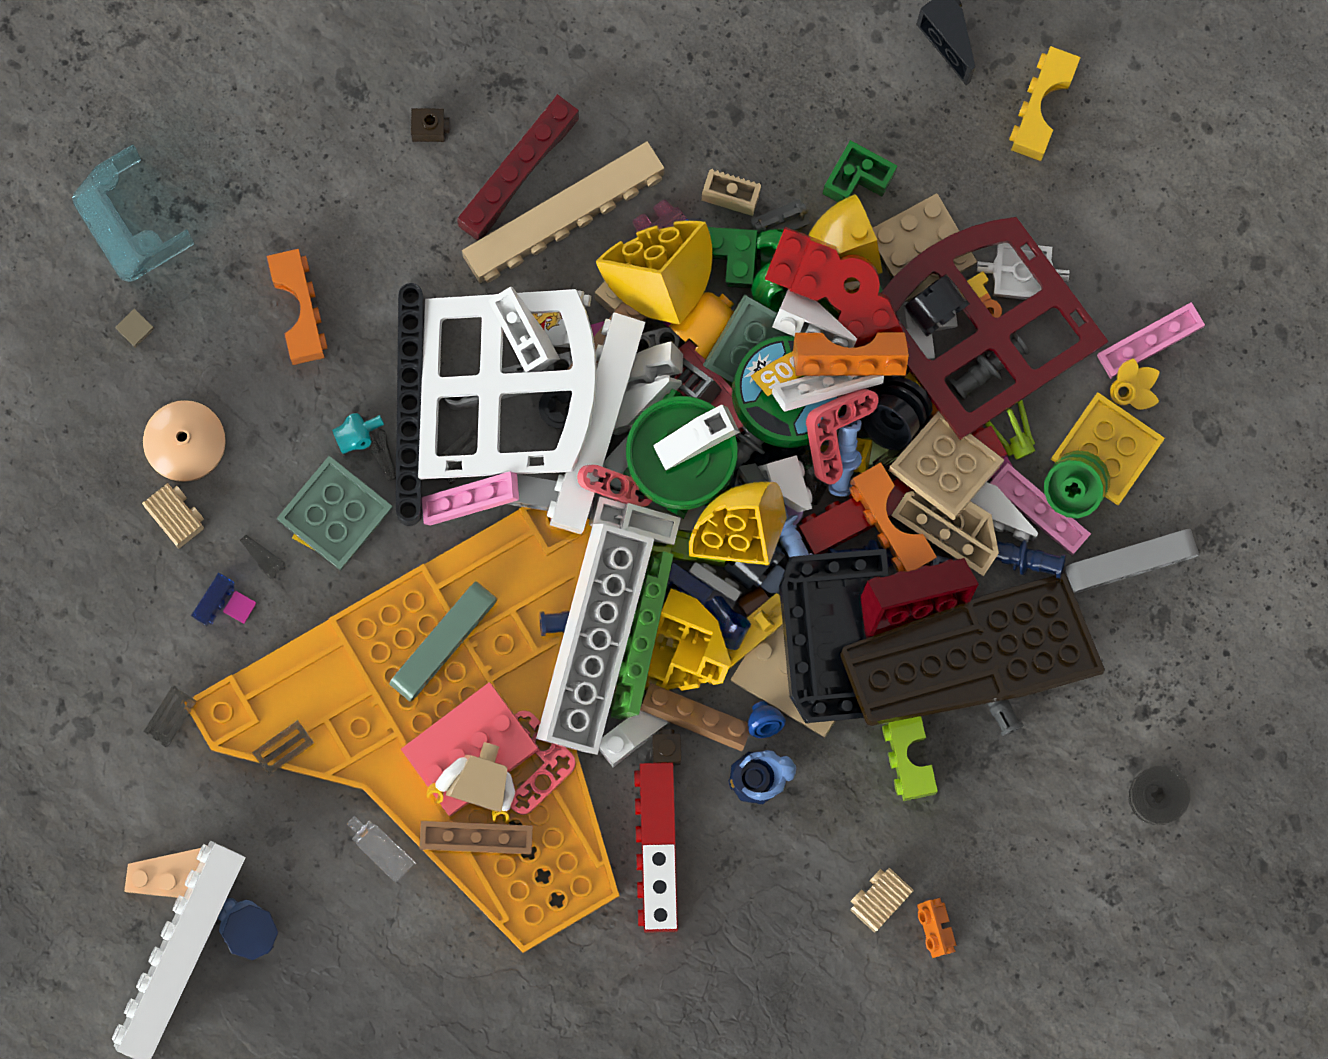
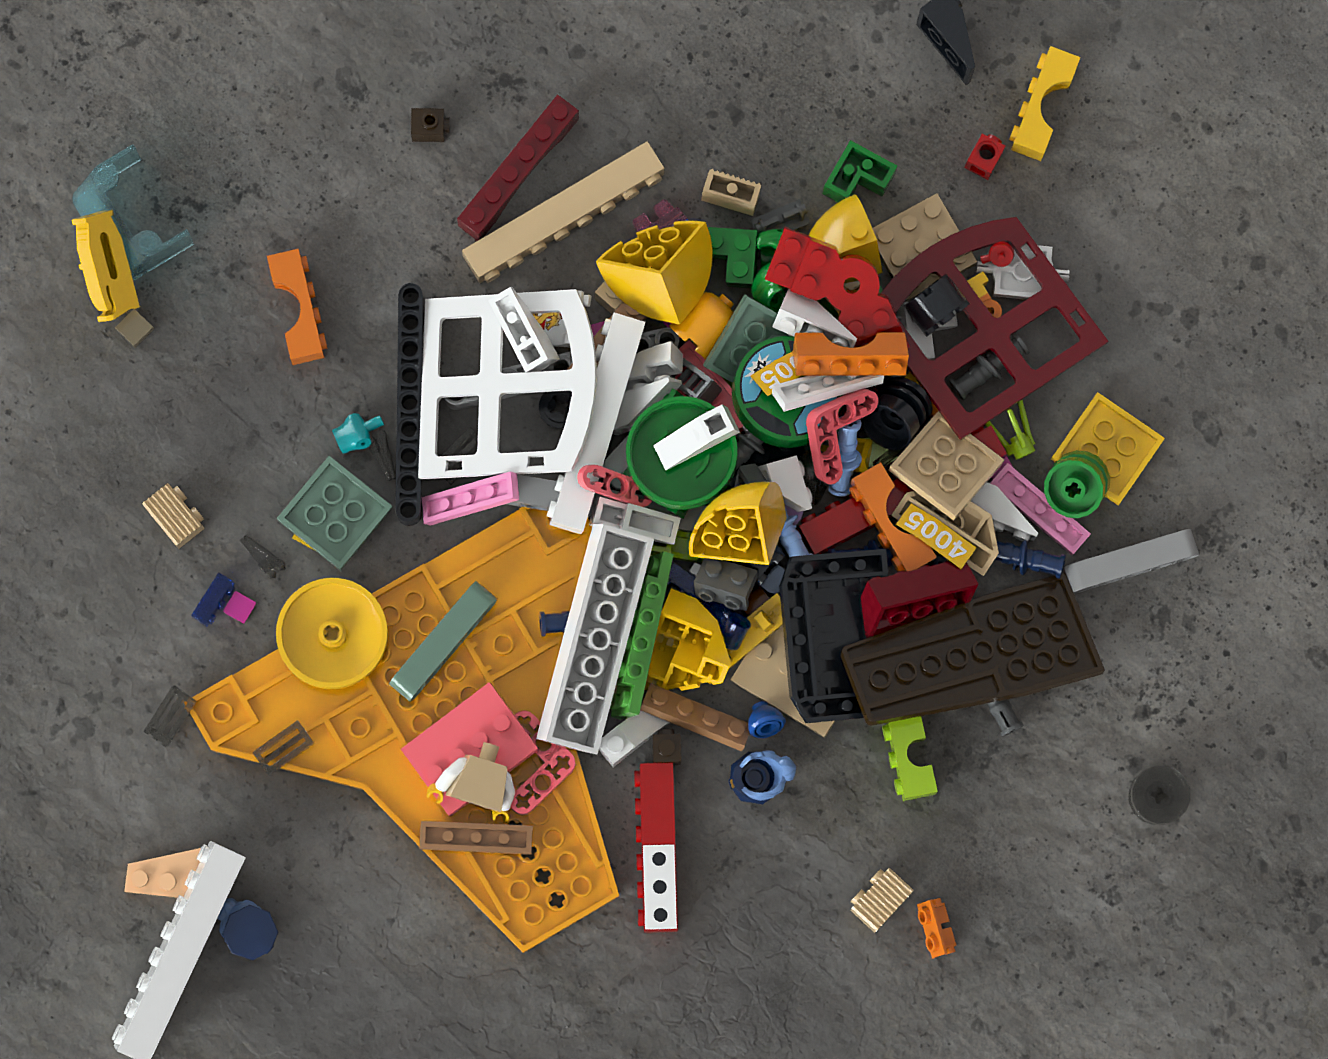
(105, 265): none -> yellow piece
(195, 455): light nougat dish -> none
(331, 633): none -> yellow dish
(381, 849): clear hinge -> none
(725, 583): none -> dark grey bracket
(936, 535): none -> yellow sticker
(982, 166): none -> red brick
(1000, 254): none -> red piece
(1138, 385): yellow plate -> none
(1152, 339): bright pink plate -> none

